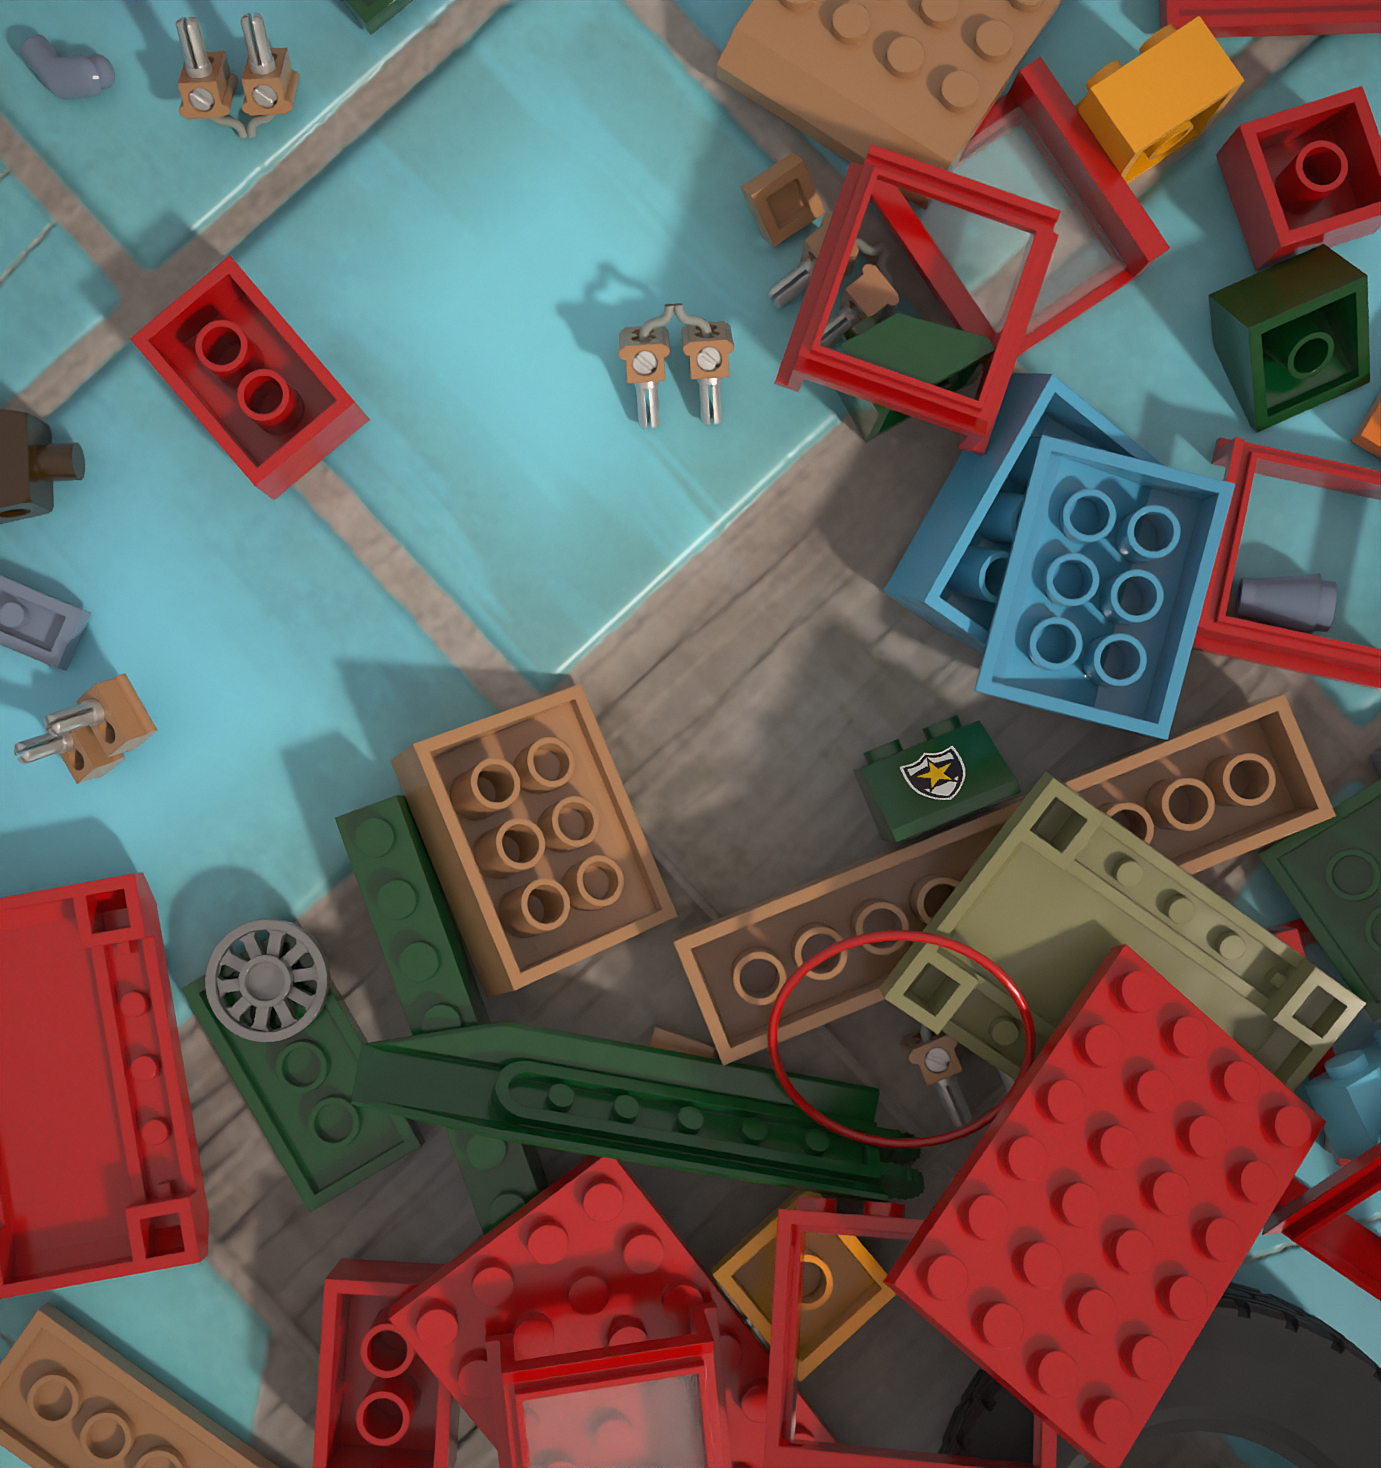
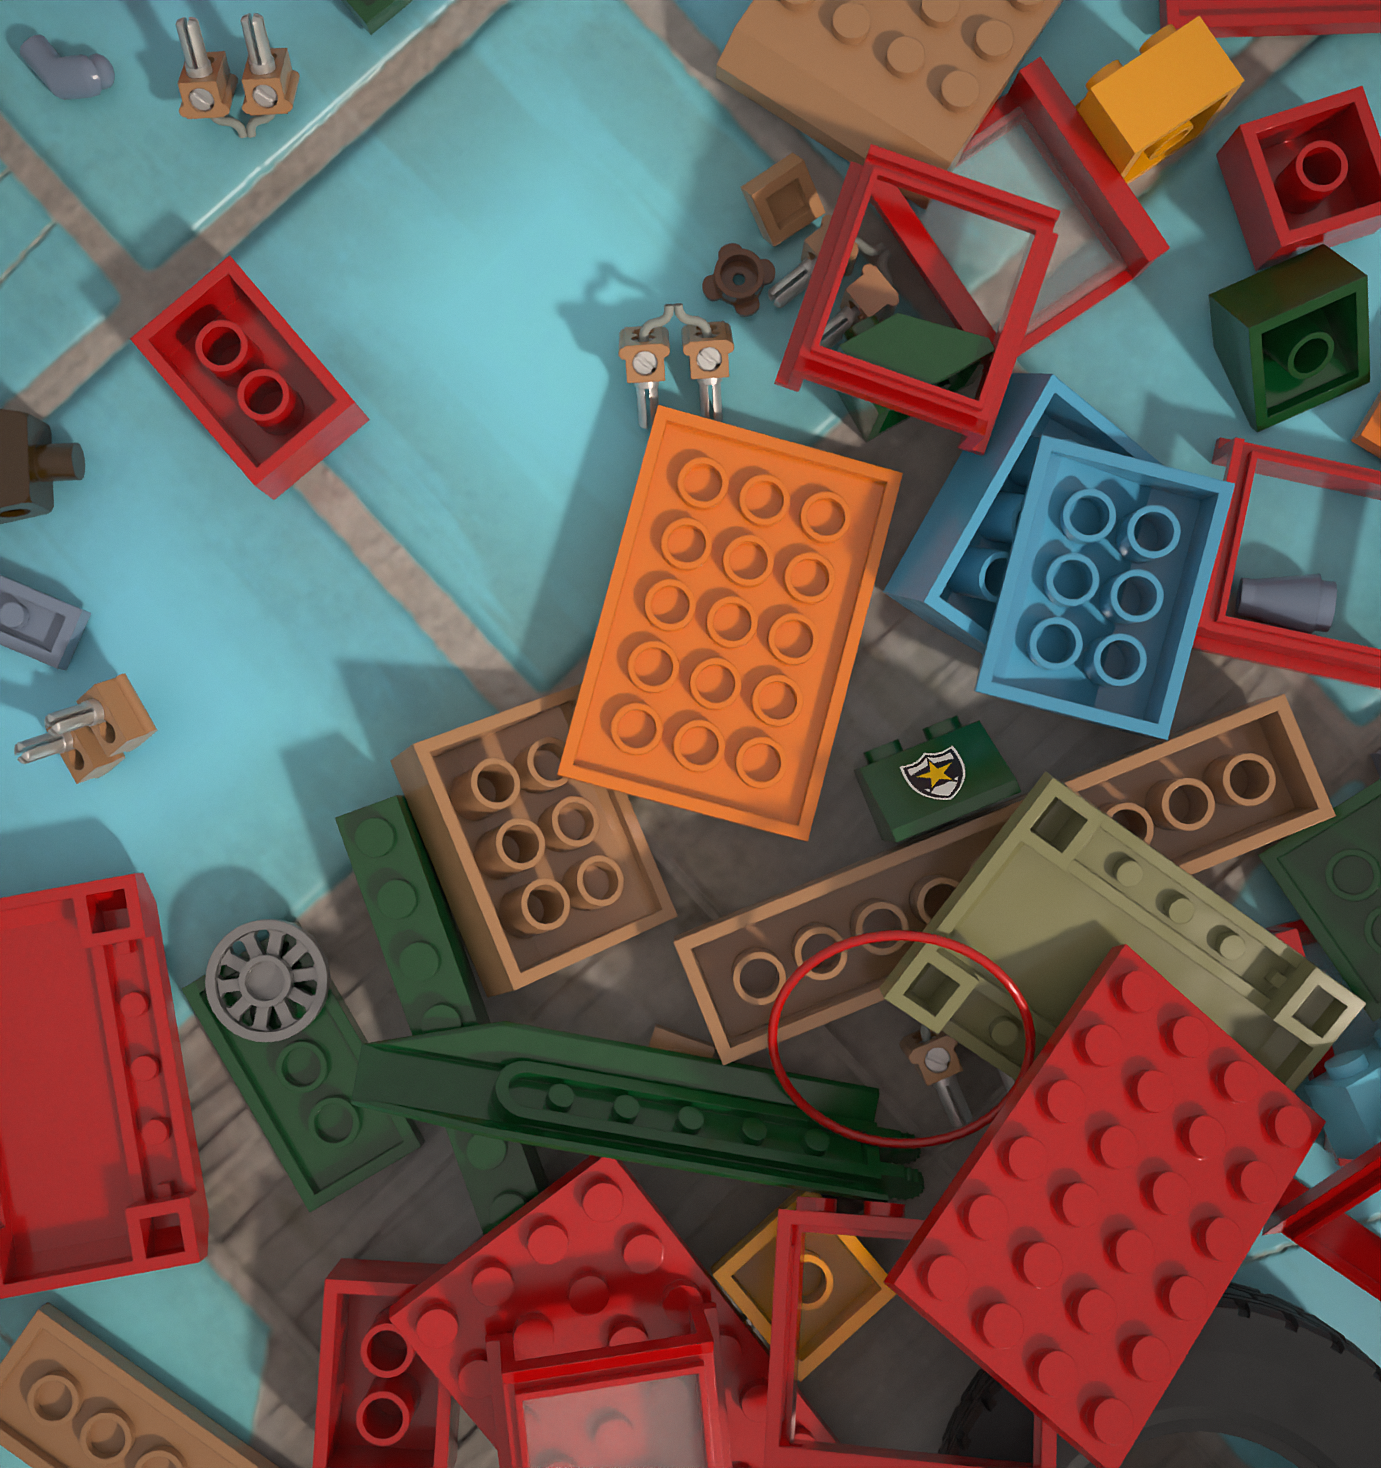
(731, 624): none -> orange plate
(738, 261): none -> reddish brown plate

